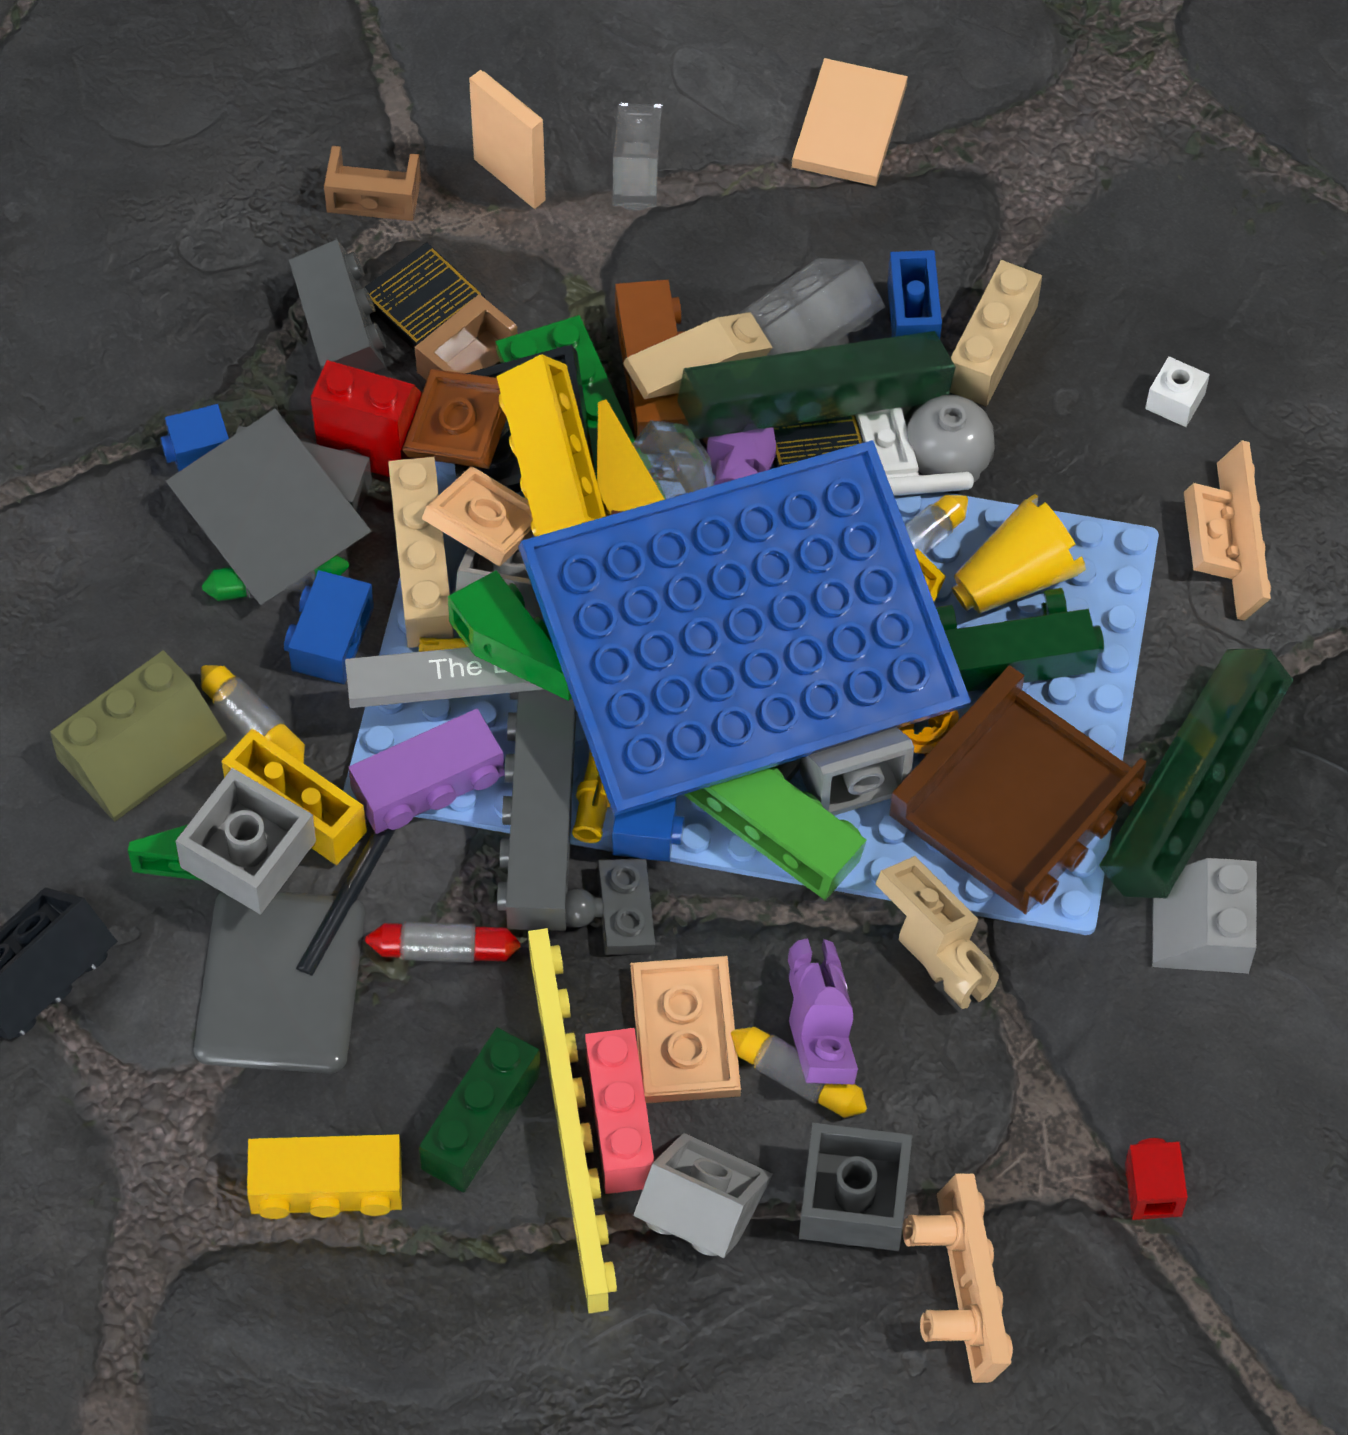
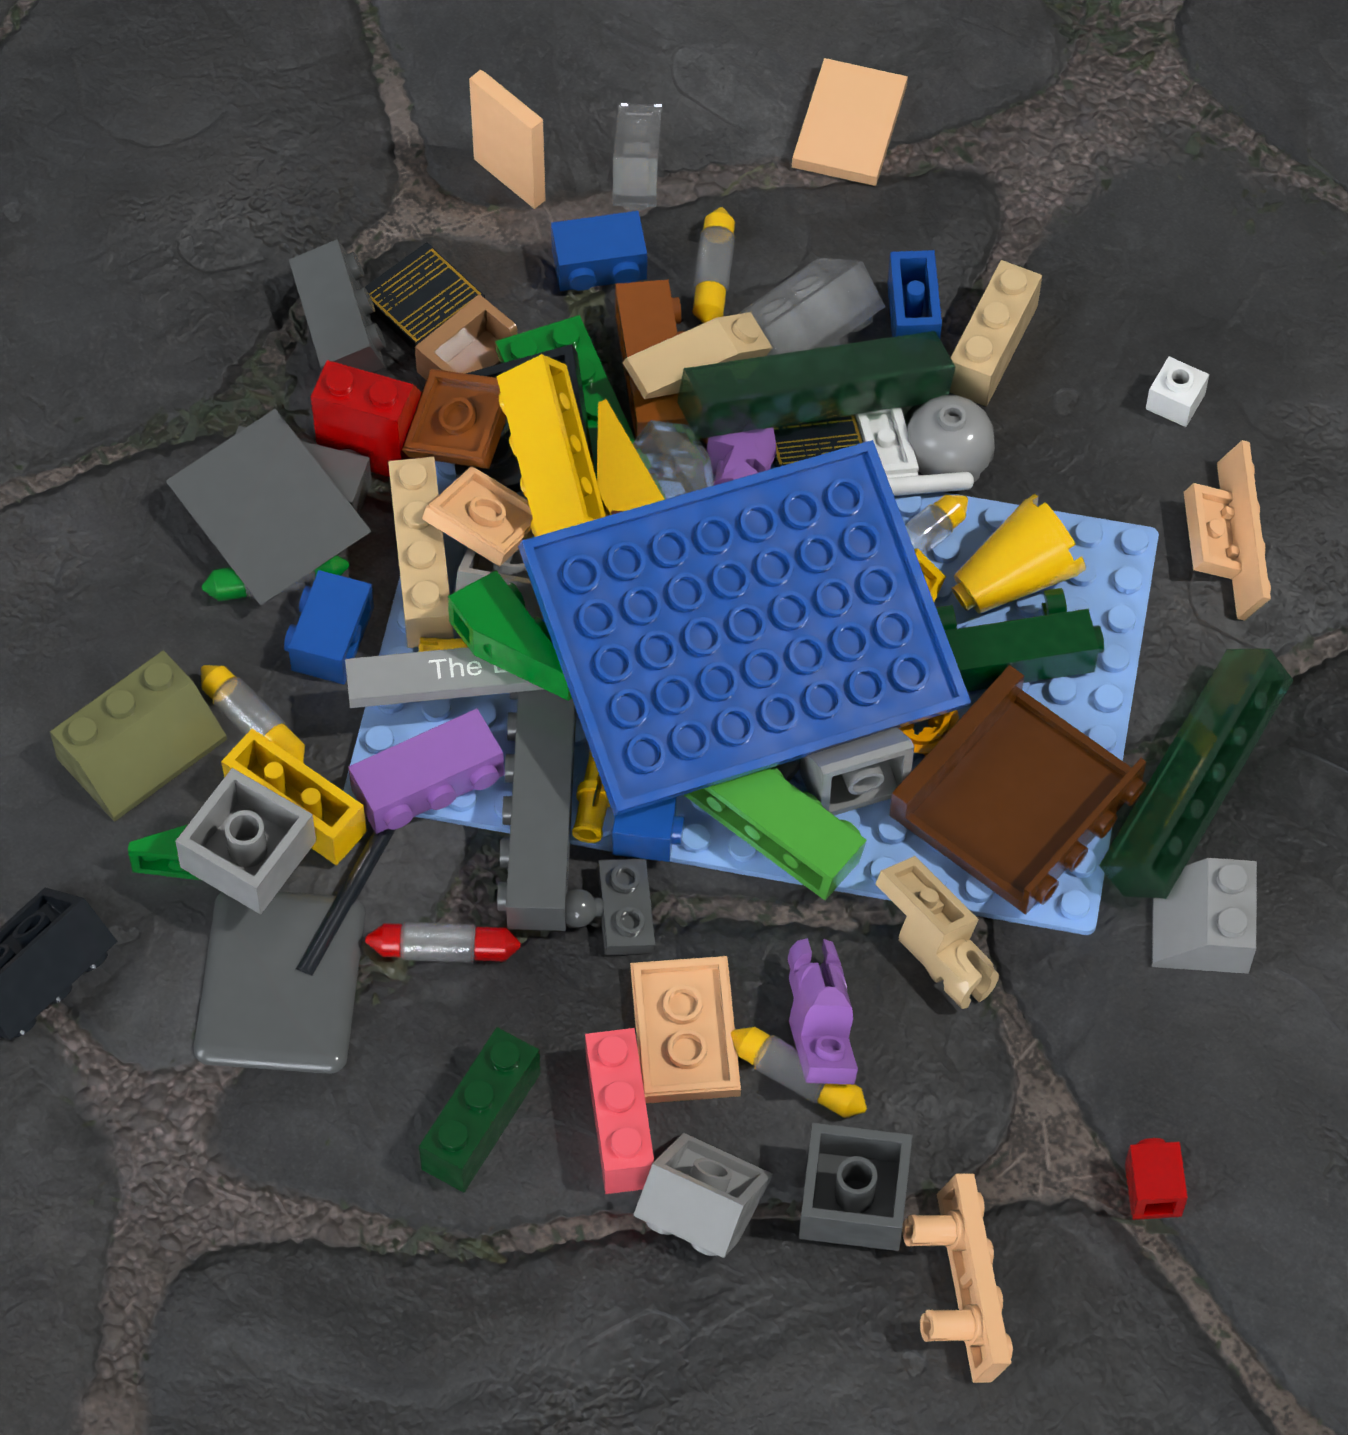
(193, 435): blue brick -> none
(324, 1175): yellow brick -> none
(372, 190): medium nougat panel -> none
(574, 1137): light yellow plate -> none
(599, 251): none -> blue brick
(713, 265): none -> piece

